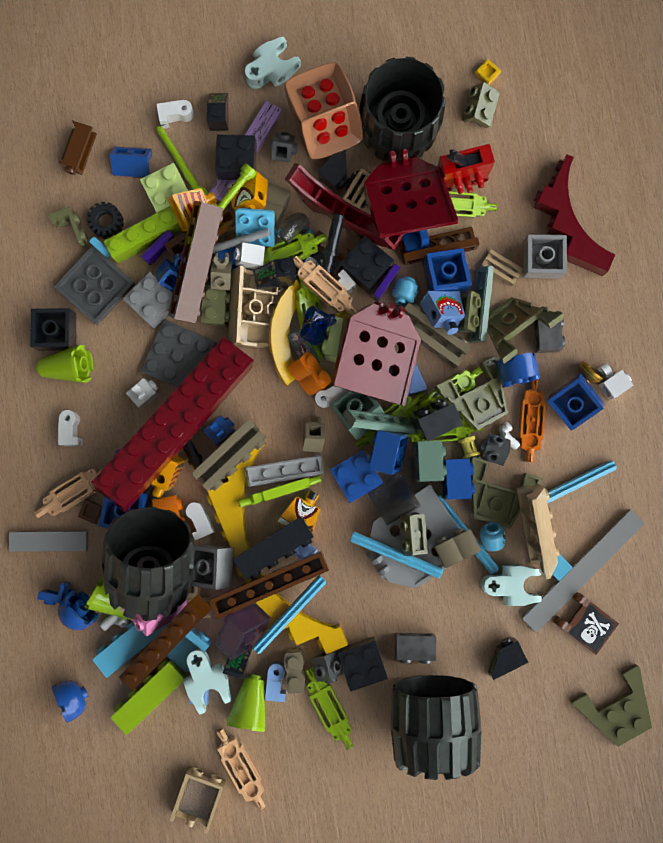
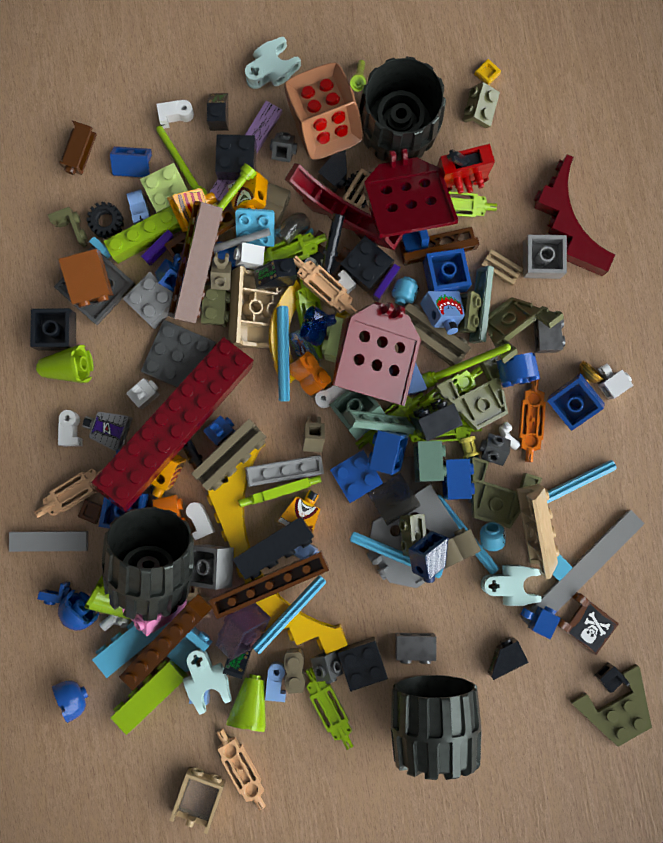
(86, 277): none -> dark orange brick
(108, 429): none -> torso
(138, 206): none -> light blue leg
(283, 353): none -> medium azure axle
(358, 80): none -> lime piece
(429, 556): none -> dark blue torso
(431, 378): none -> lime piece
(542, 621): none -> blue brick
(610, 677): none -> black panel

